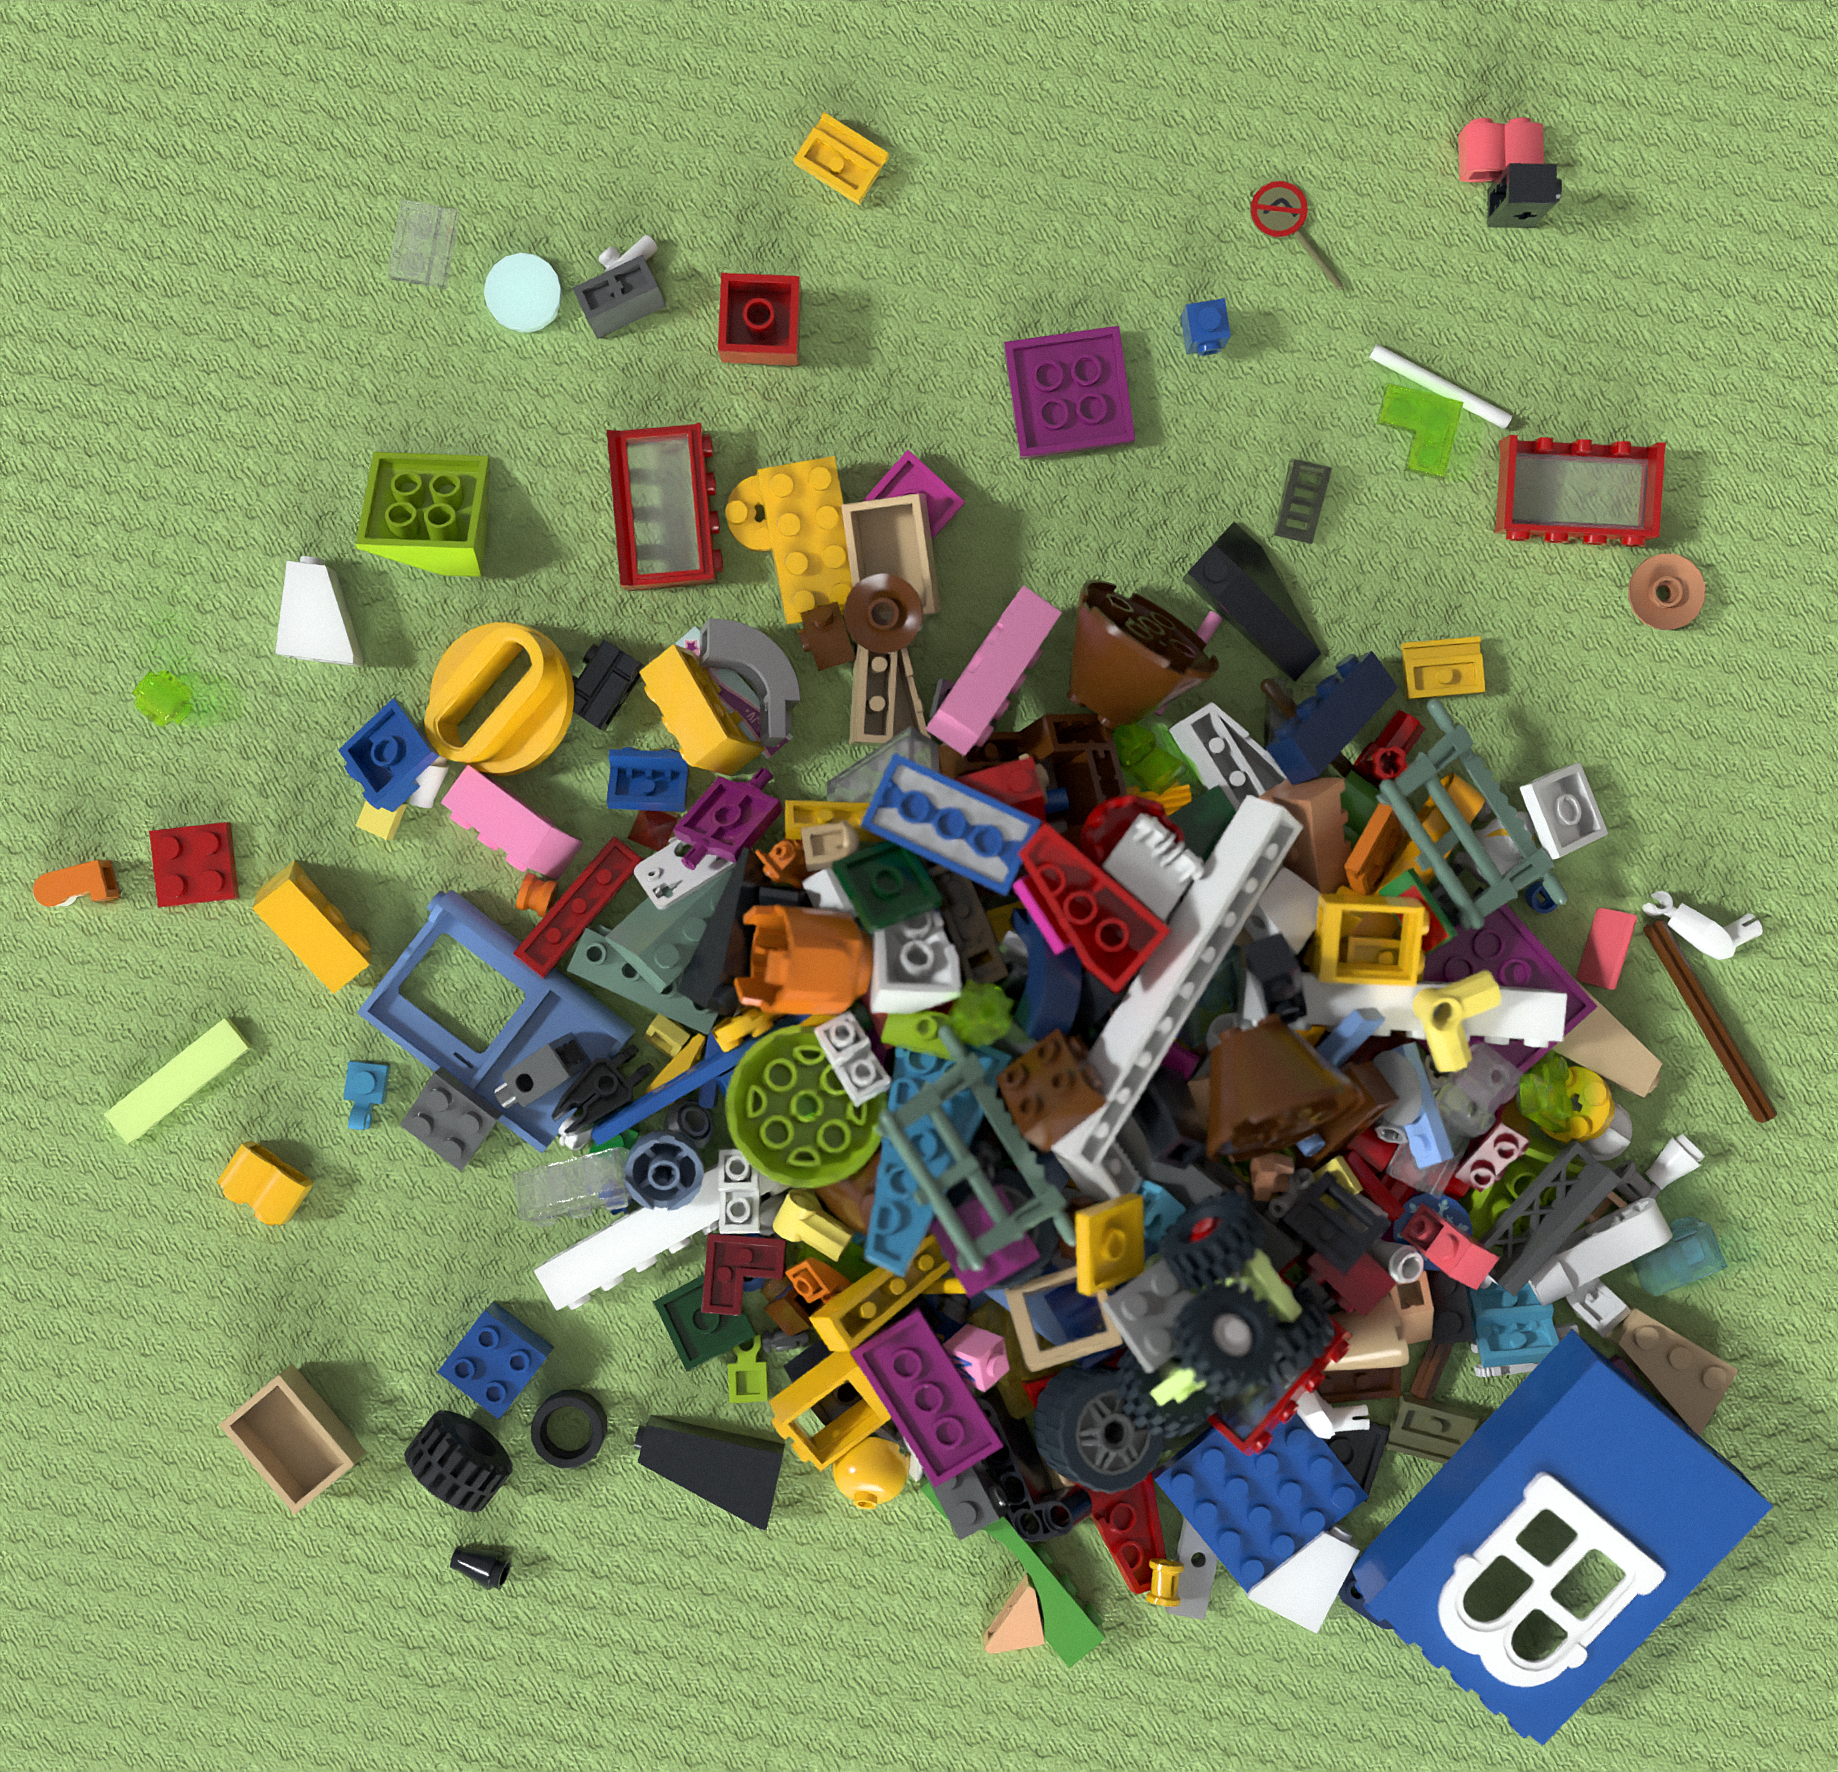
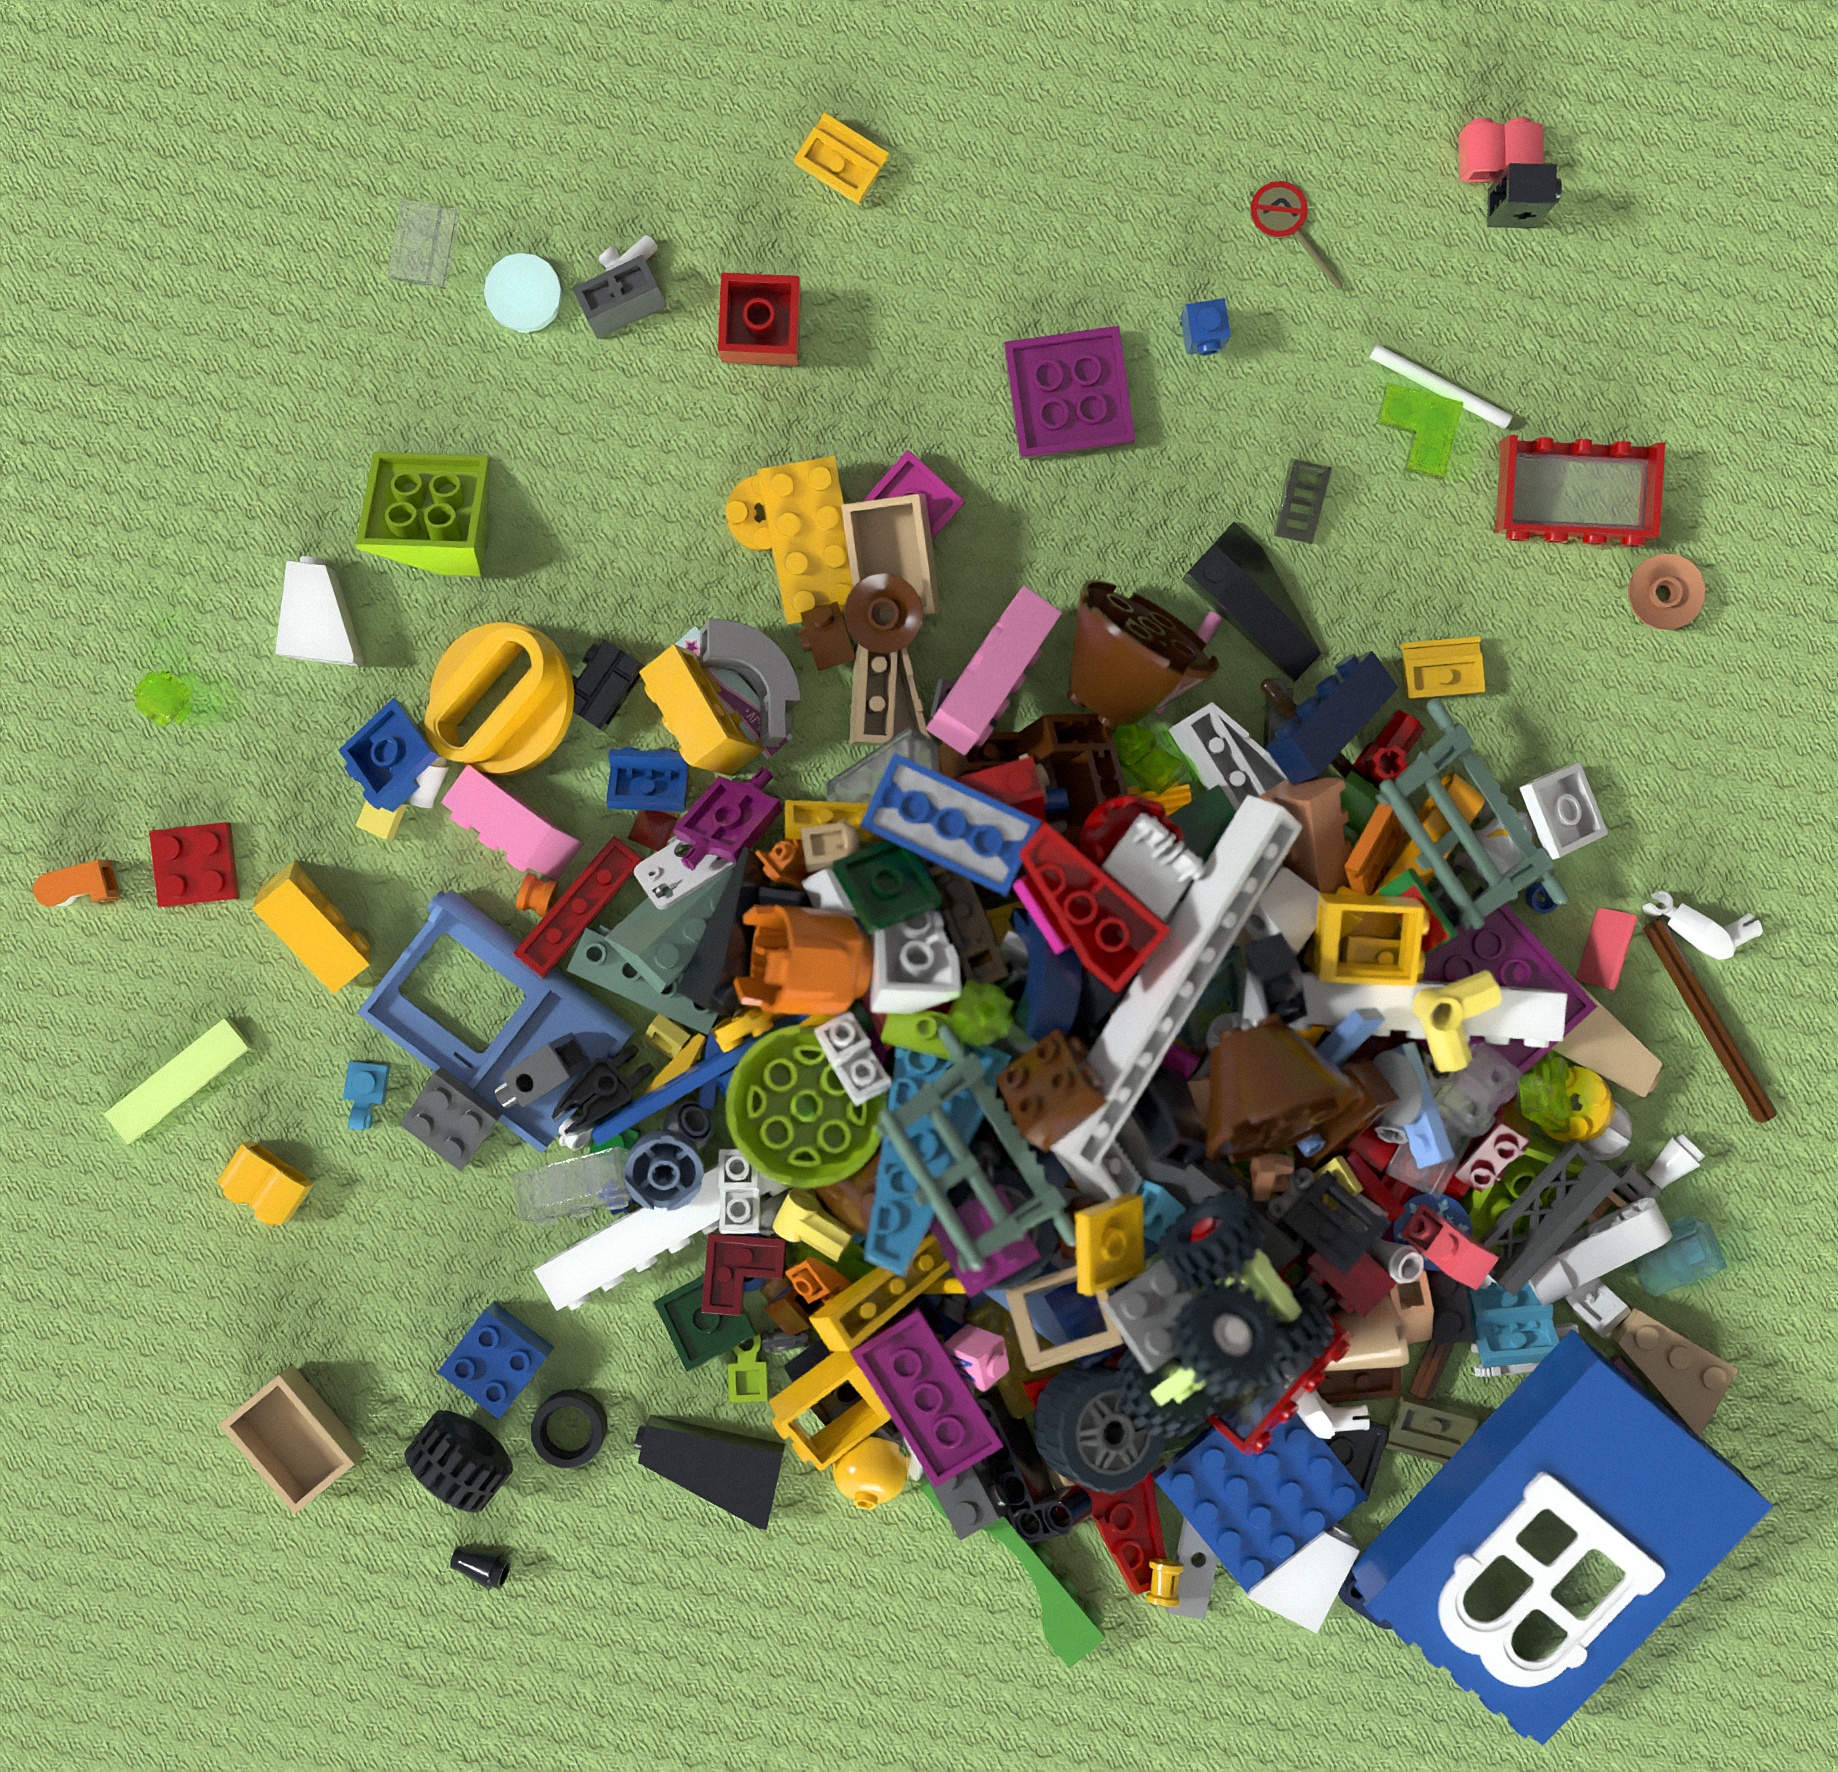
(664, 507): window -> none
(1017, 1623): light nougat slope -> none

